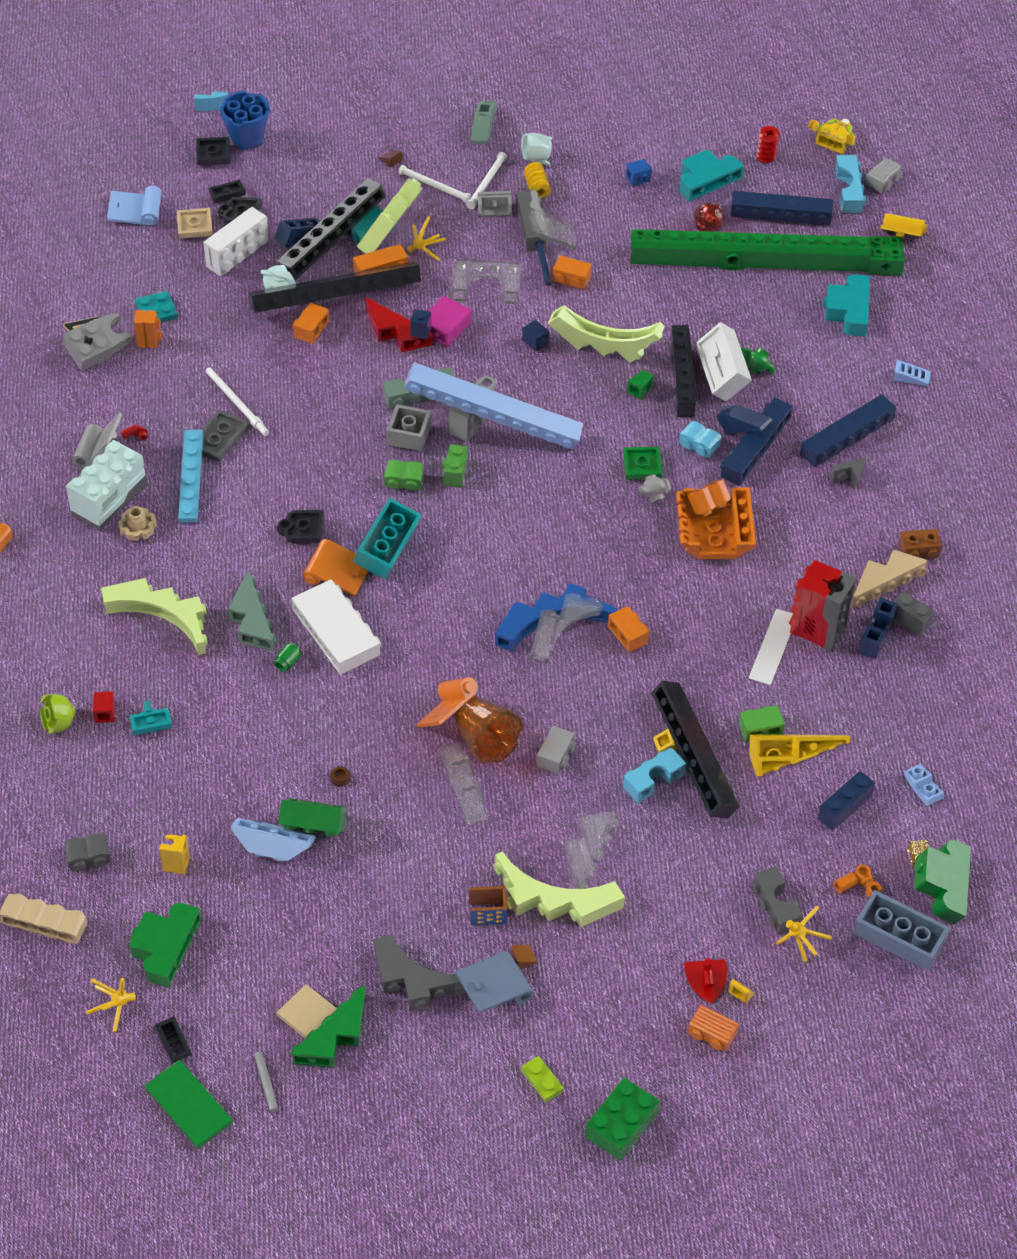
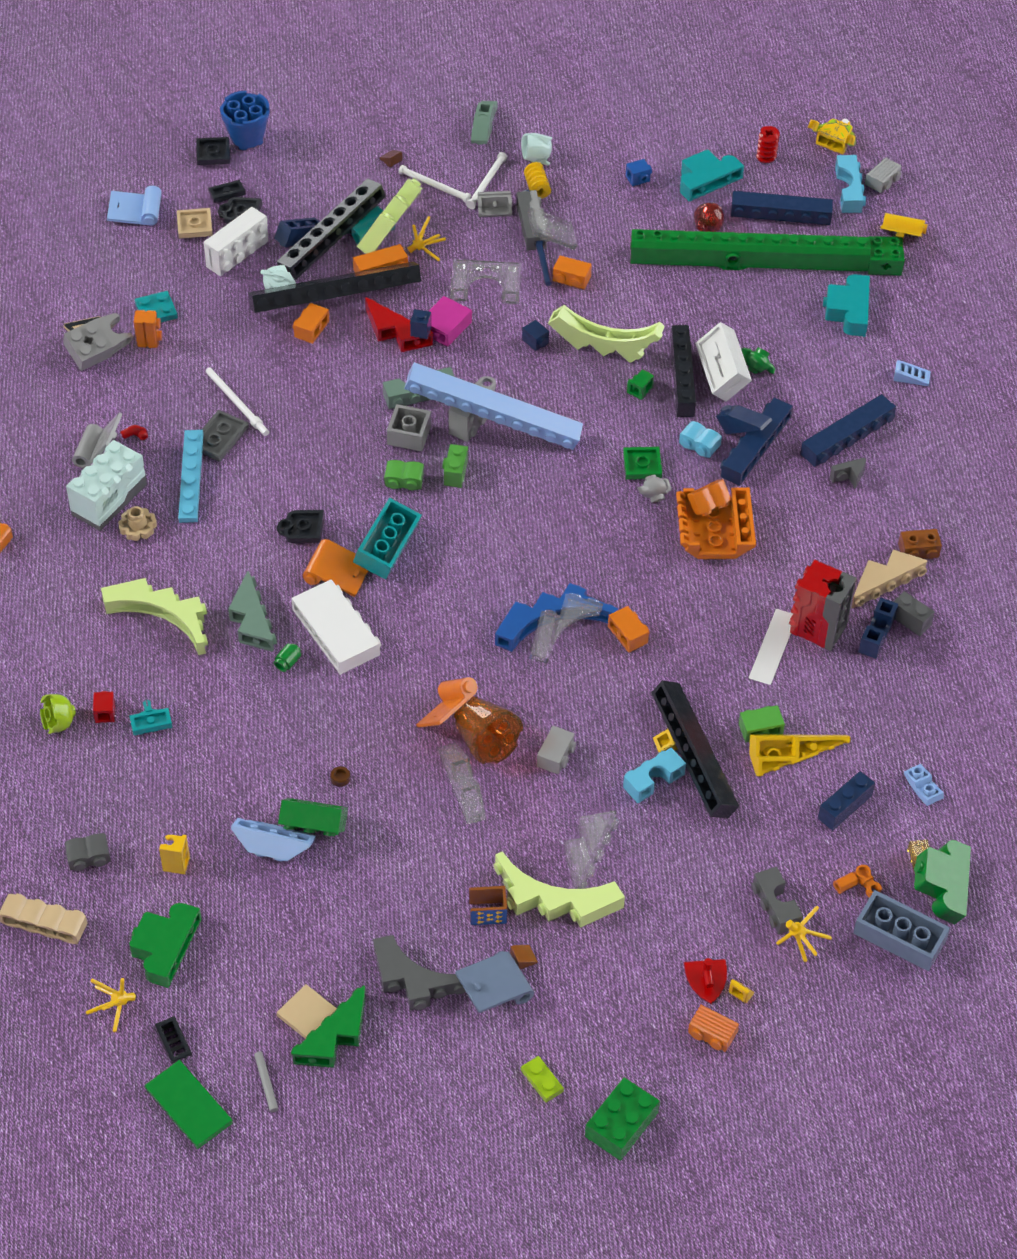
(209, 102): medium azure slope -> none

